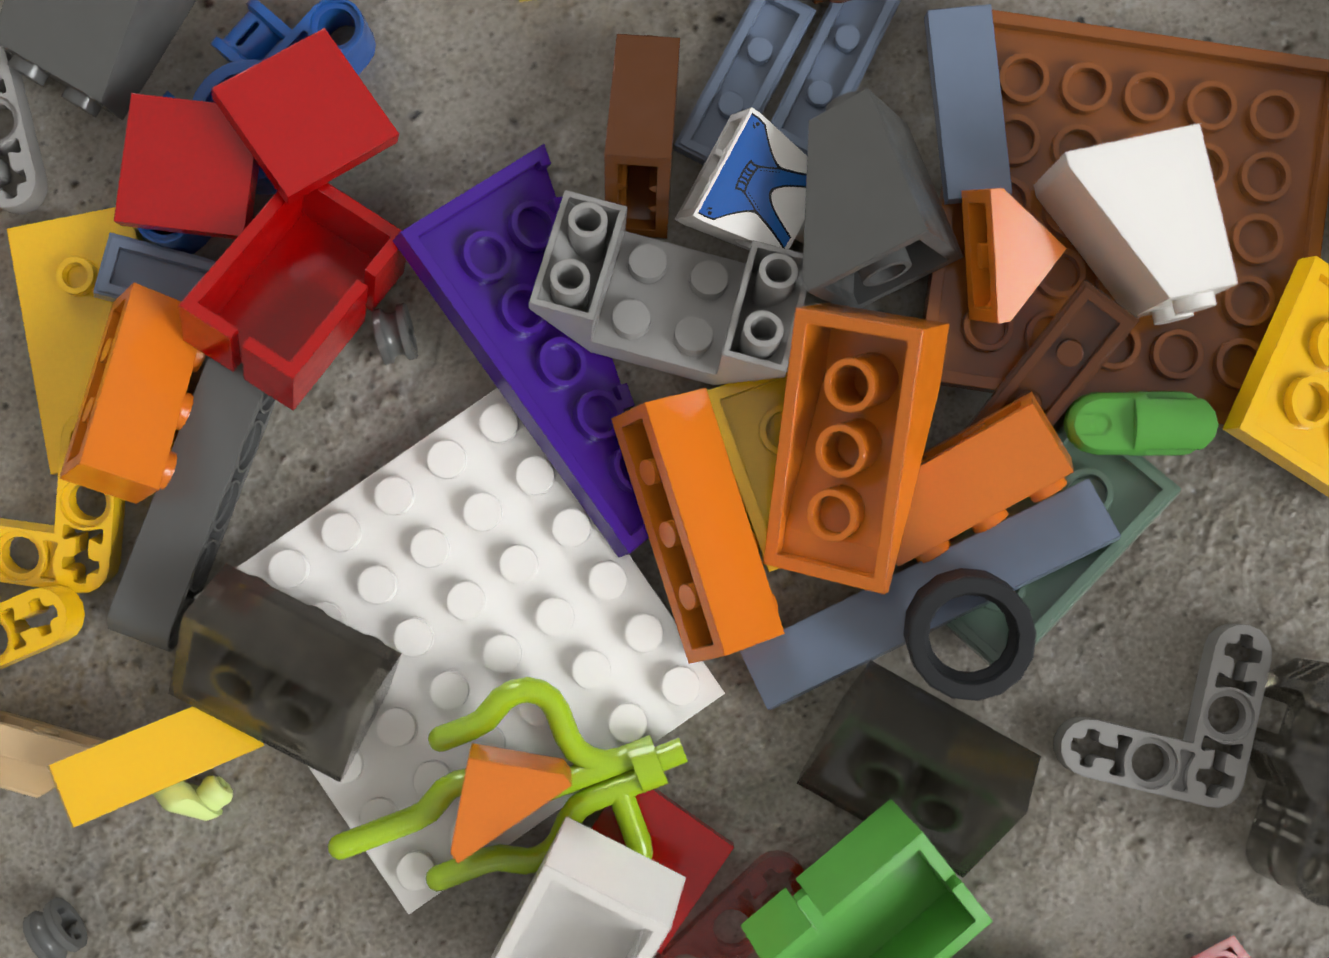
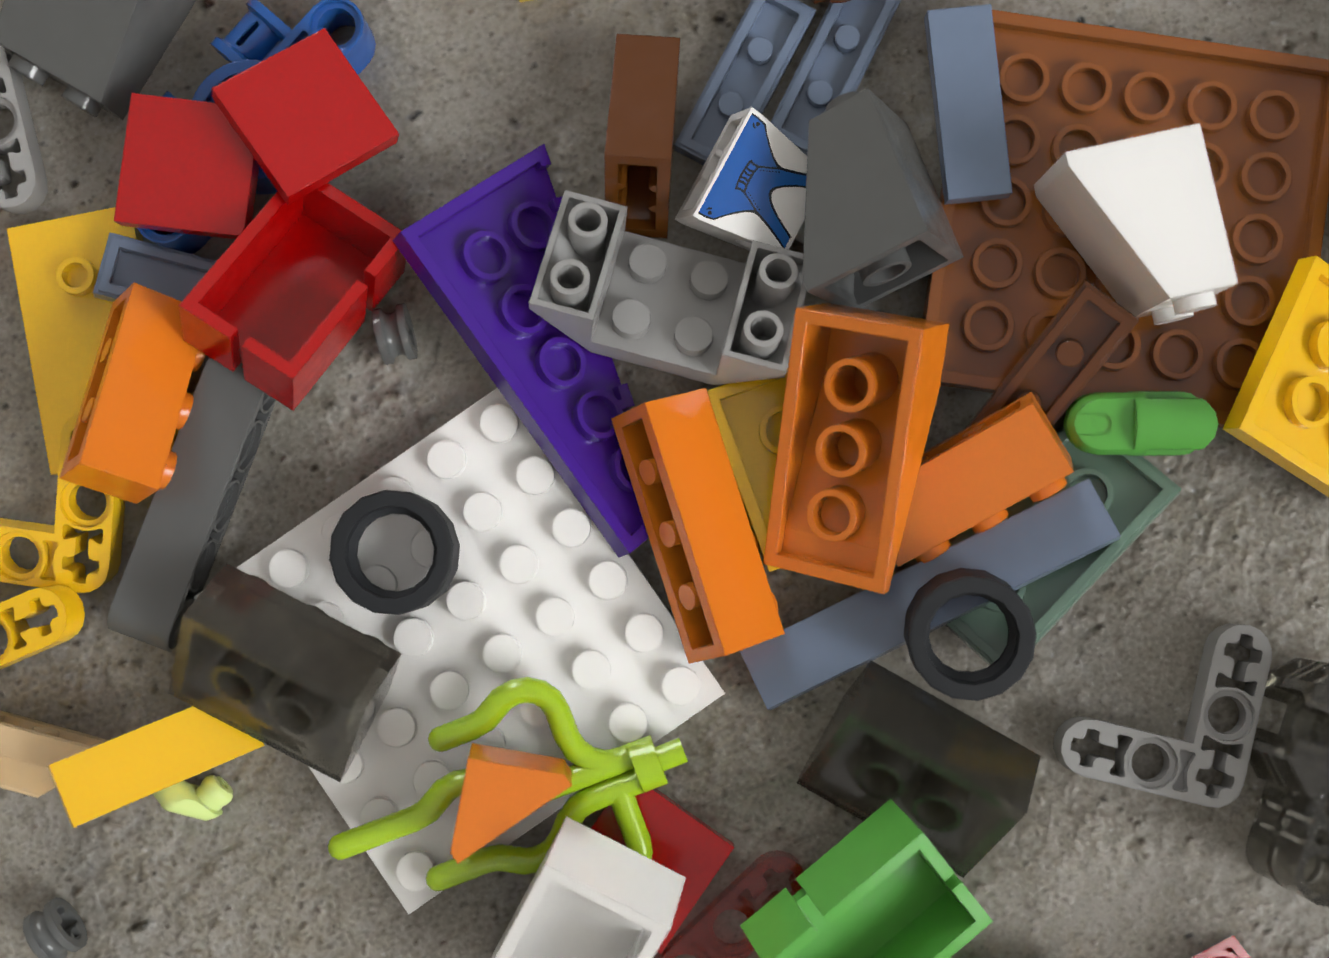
(345, 551): none -> black tyre
(1003, 254): slope -> none

